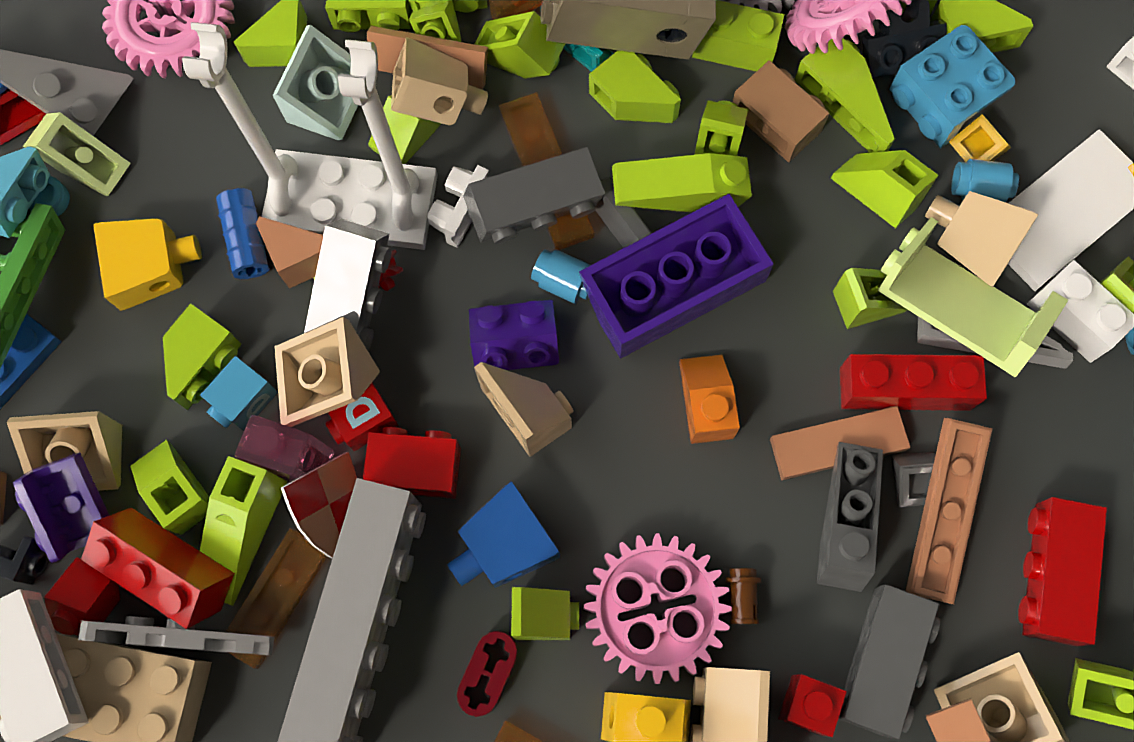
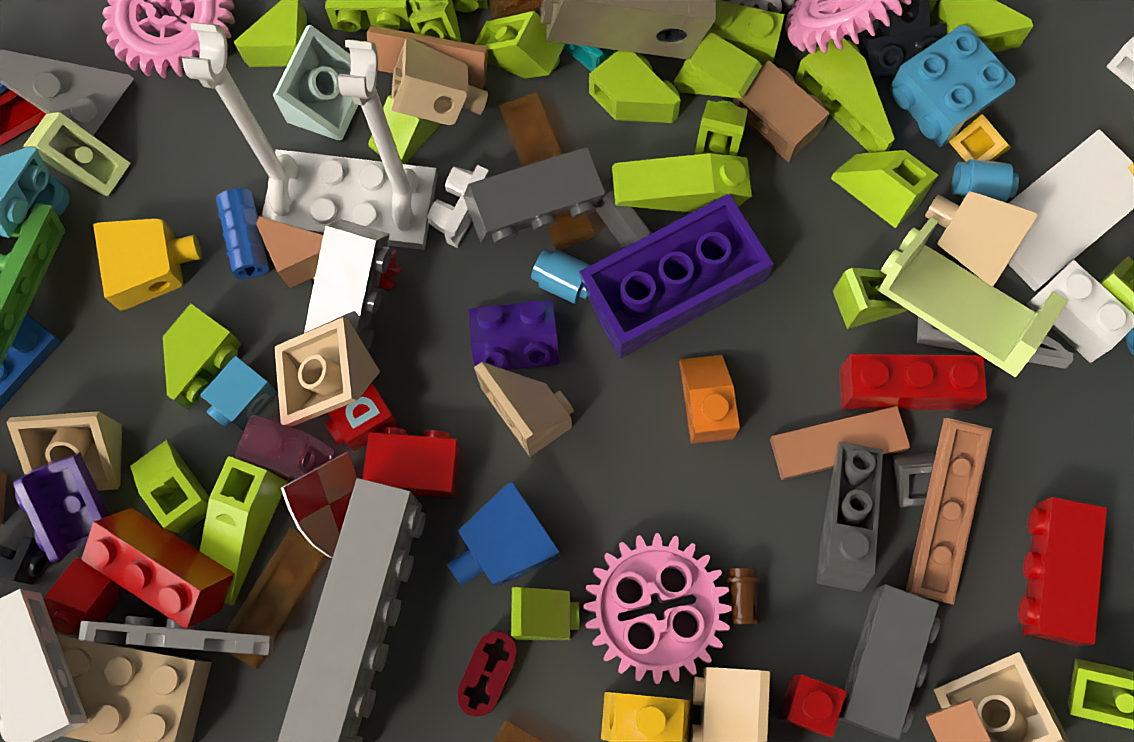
(717, 69): none -> lime slope

